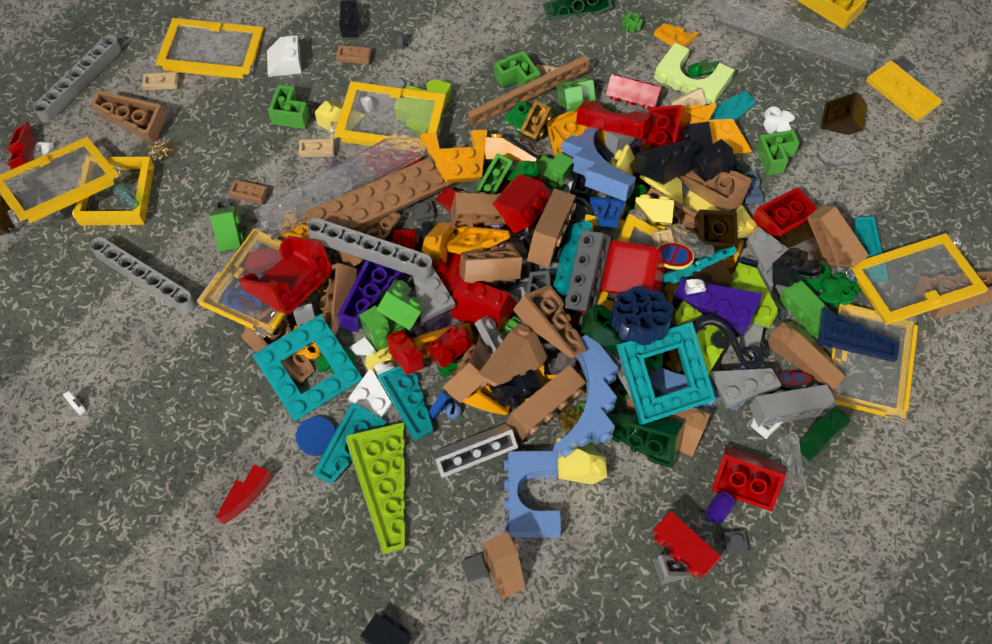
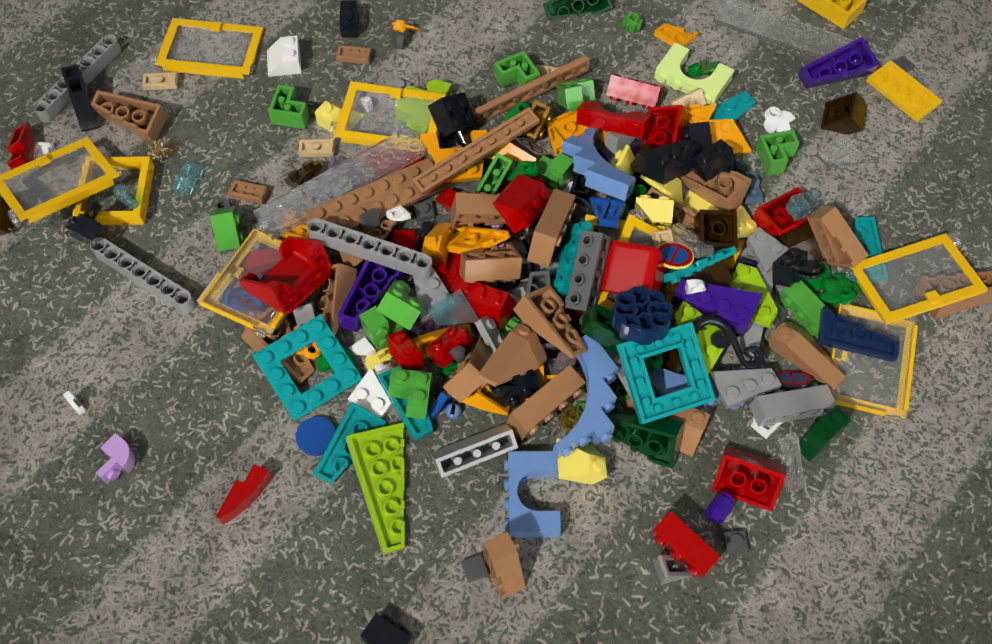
(79, 98): none -> black slope
(84, 227): none -> black brick
(120, 457): none -> lavender brick
(186, 178): none -> clear light blue slope
(308, 171): none -> dark brown wing
(369, 220): none -> dark grey tile
(398, 213): none -> white tile
(400, 26): none -> light orange plate
(411, 386): none -> bright green brick
(453, 310): none -> clear light blue wing
(454, 117): none -> black brick
(458, 353): none -> dark grey hinge
(475, 151): none -> medium nougat plate
(802, 205): none -> clear light blue brick
(844, 63): none -> dark purple wedge

